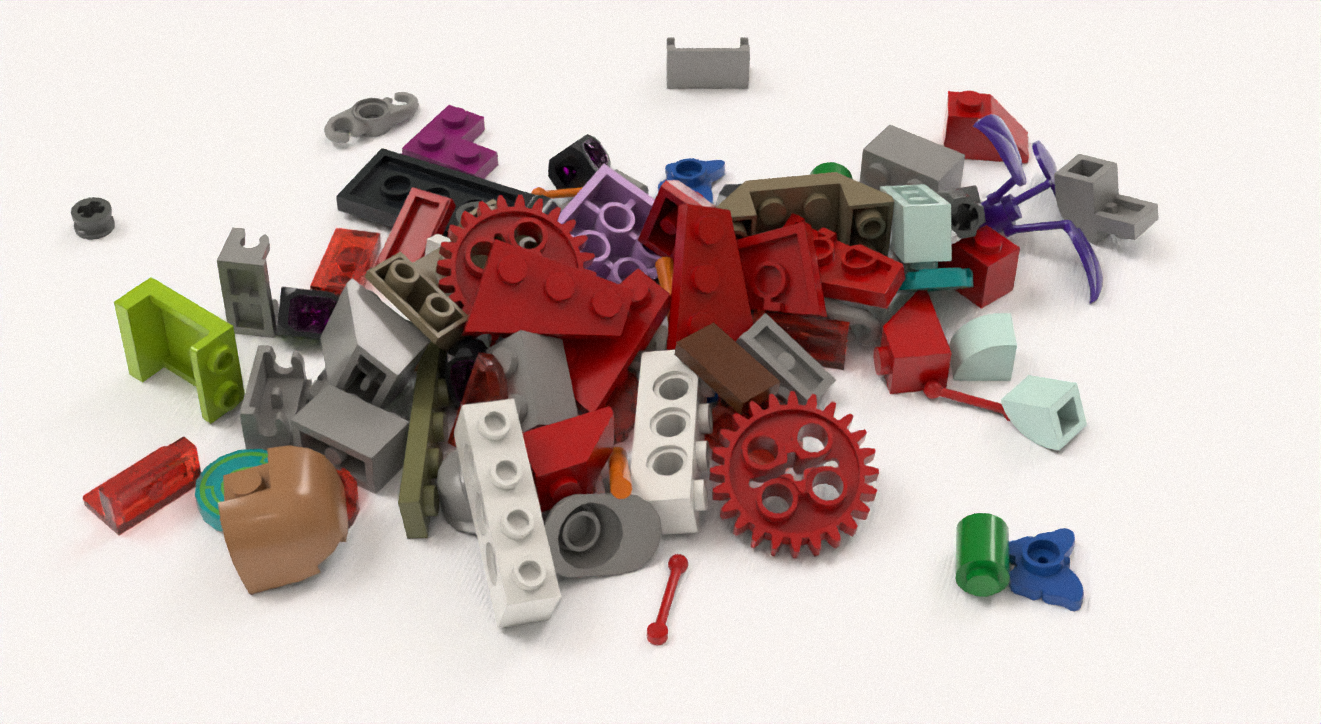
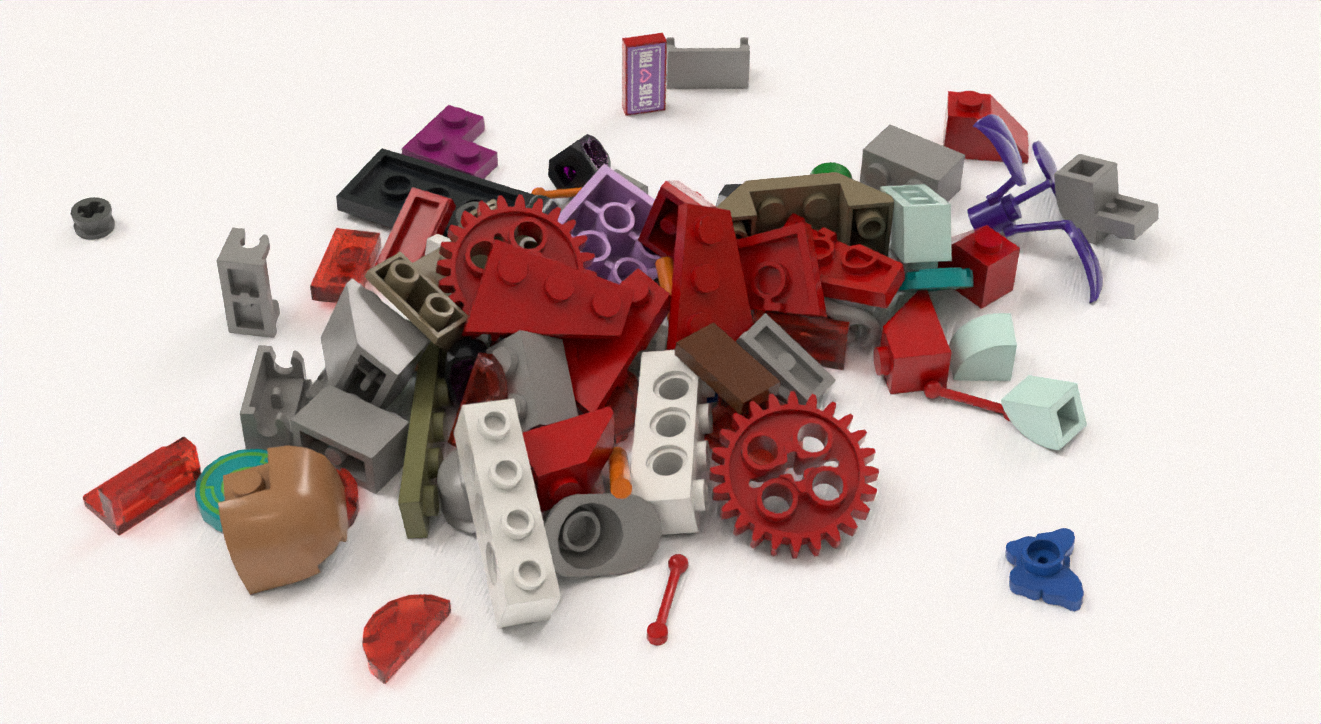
(175, 333): lime panel -> none
(304, 311): rock -> none
(354, 119): light grey piece -> none
(399, 630): none -> clear red tile
(644, 73): none -> tile
(696, 174): blue animal -> none
(966, 210): dark grey piece -> none
(982, 554): green brick -> none

